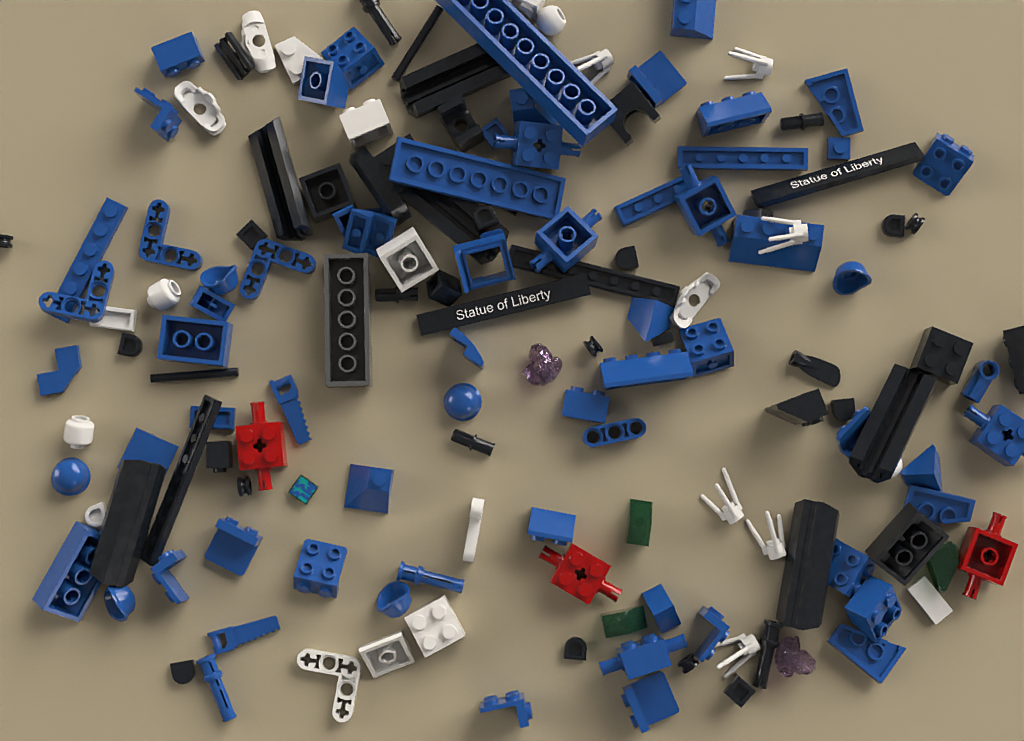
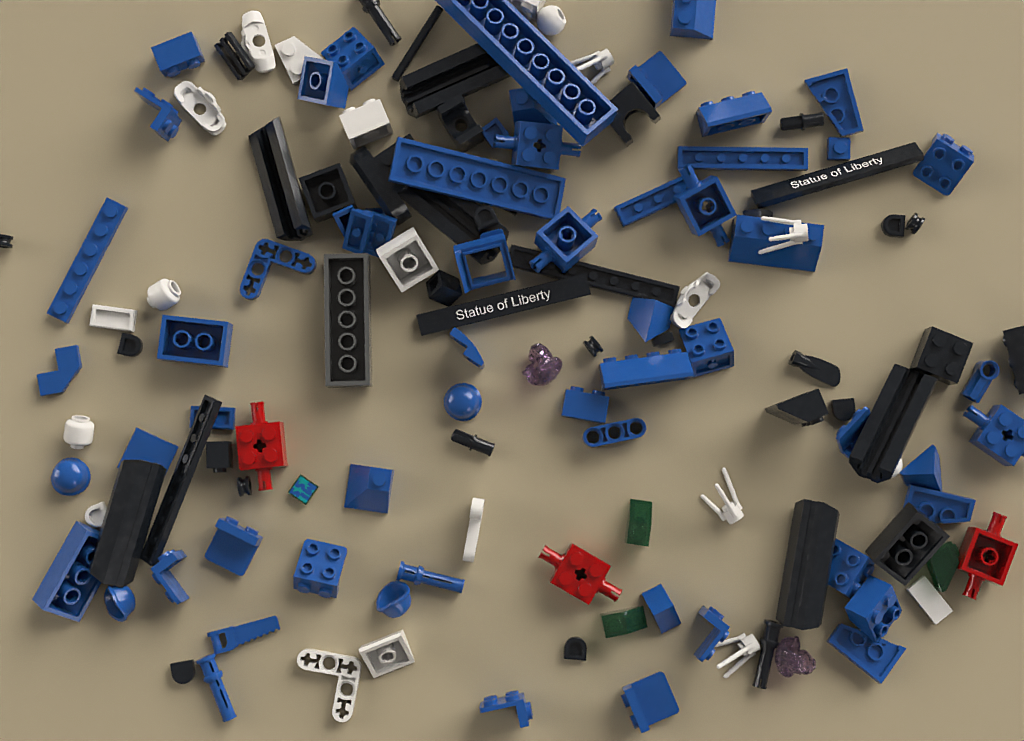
(90, 301): blue beam -> none
(160, 248): blue beam -> none
(193, 375): black bar -> none
(212, 304): blue slope -> none
(220, 279): blue helmet -> none
(251, 234): black tile -> none
(291, 408): blue piece -> none
(395, 294): black axle -> none
(435, 626): white brick -> none
(551, 525): blue slope -> none
(626, 258): black tile -> none
(643, 656): blue brick -> none
(688, 663): black bush -> none
(739, 690): black panel -> none
(761, 65): white plant -> none
(775, 547): white plant -> none
(850, 278): blue helmet -> none

